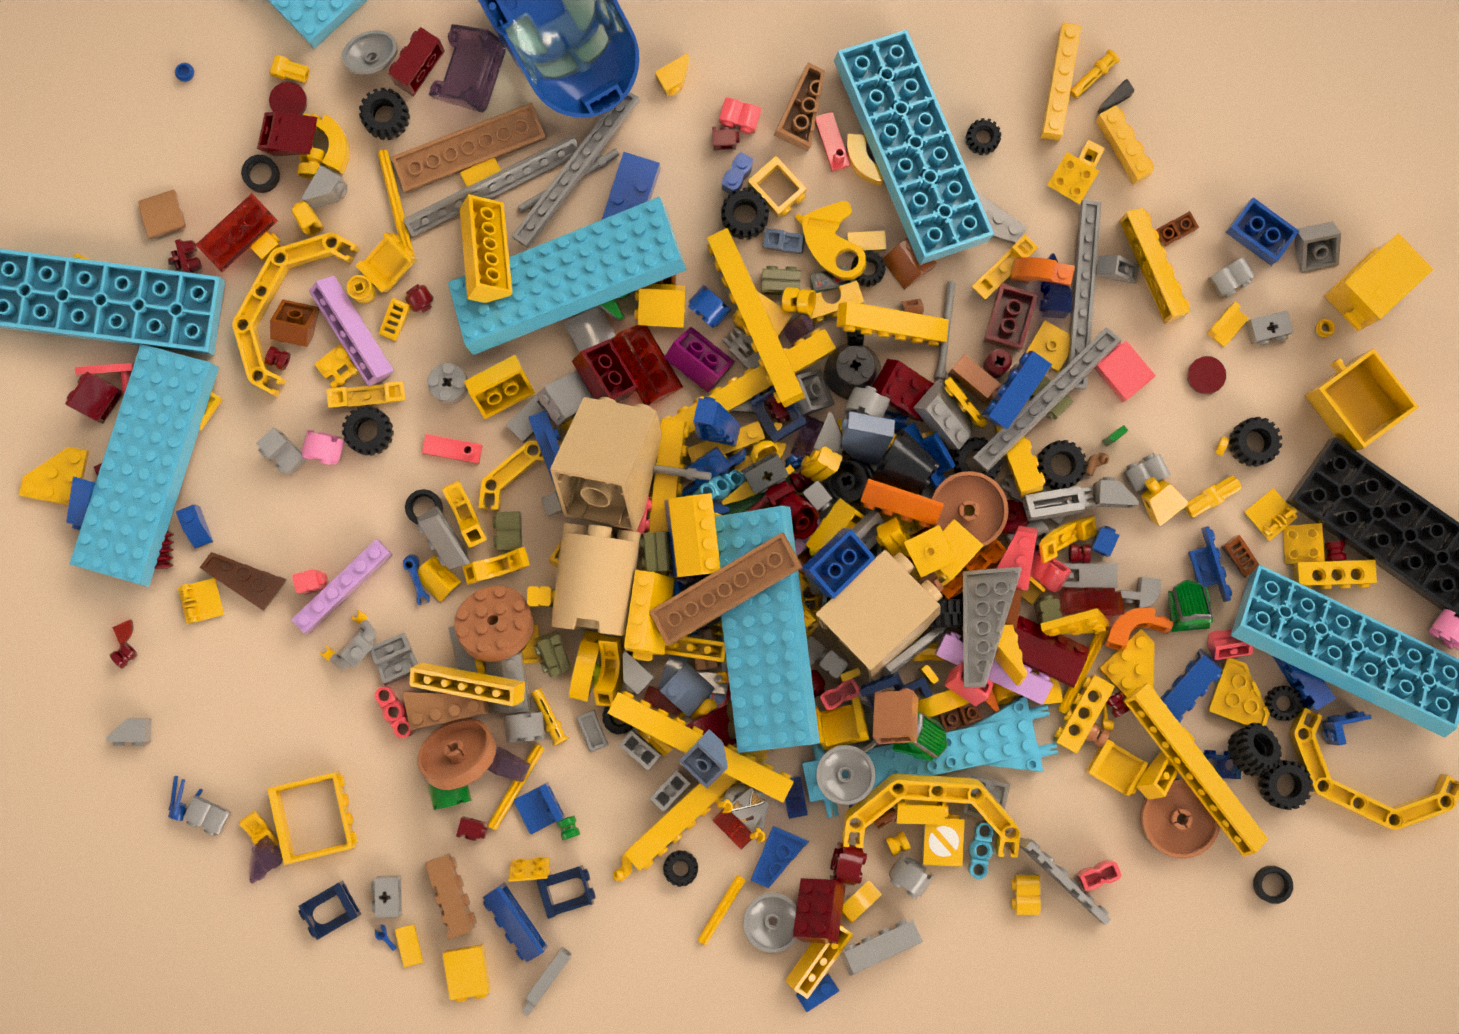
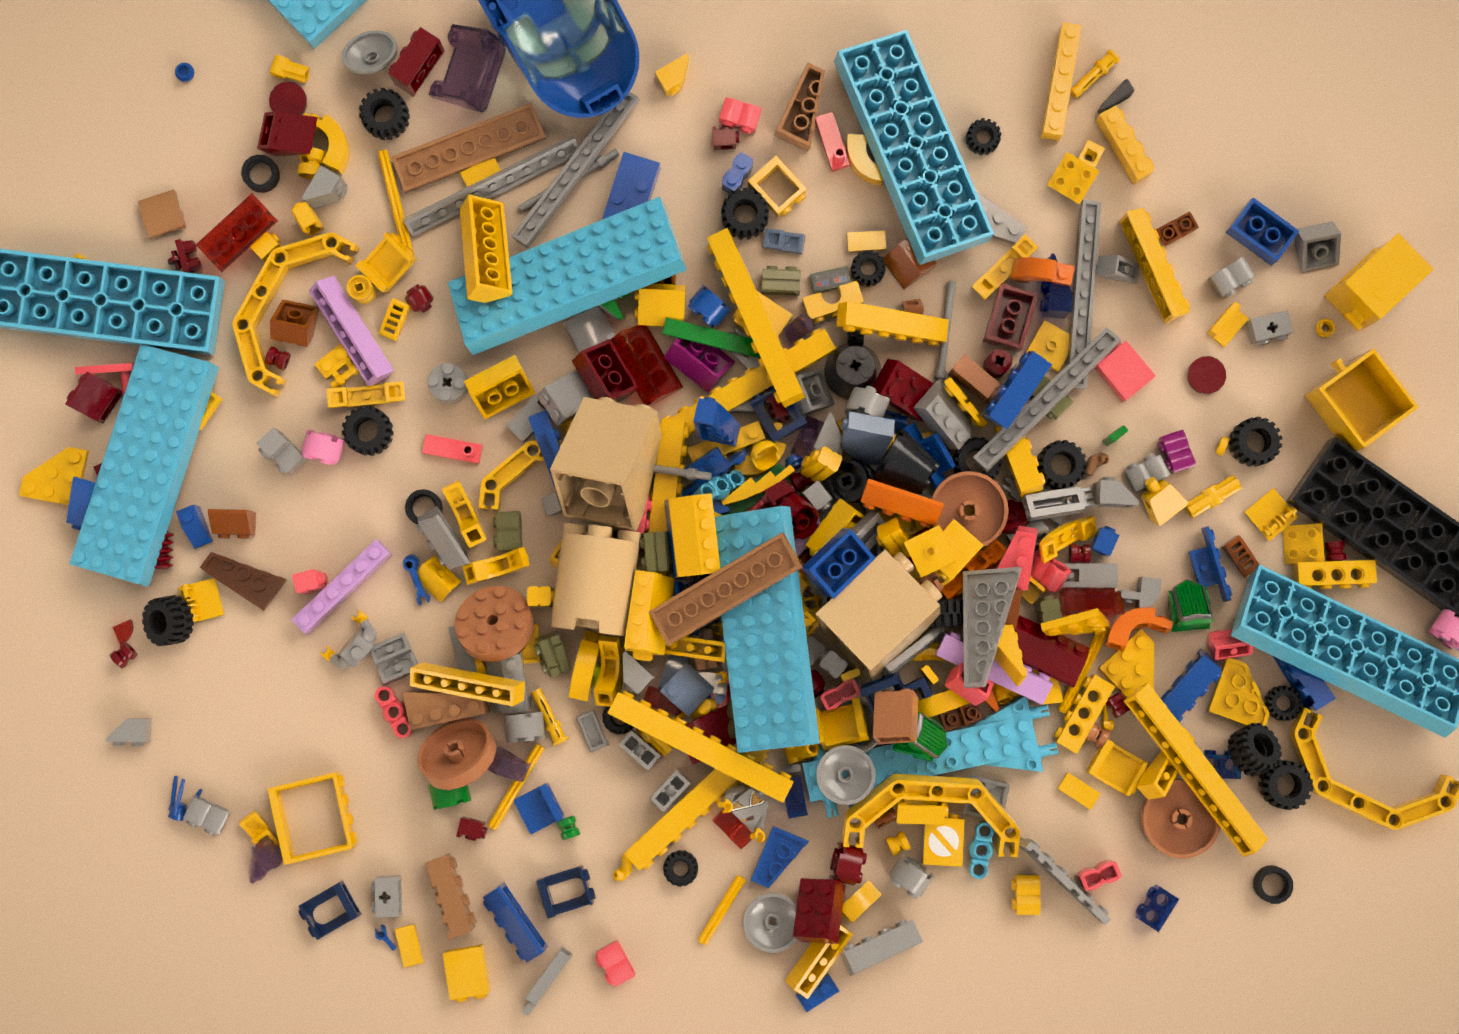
(167, 620): none -> black tyre
(232, 522): none -> dark orange slope
(529, 869): yellow hinge -> none
(615, 963): none -> coral brick
(706, 759): sand blue slope -> none
(709, 337): none -> green piece
(755, 476): dark grey brick -> none
(790, 768): none -> light grey tile
(799, 300): yellow wheel -> none
(799, 753): none -> yellow piece
(826, 246): yellow animal -> none
(1078, 791): none -> yellow tile
(1161, 911): none -> clear blue brick
(1177, 451): none -> magenta brick
(1333, 727): blue bracket -> none

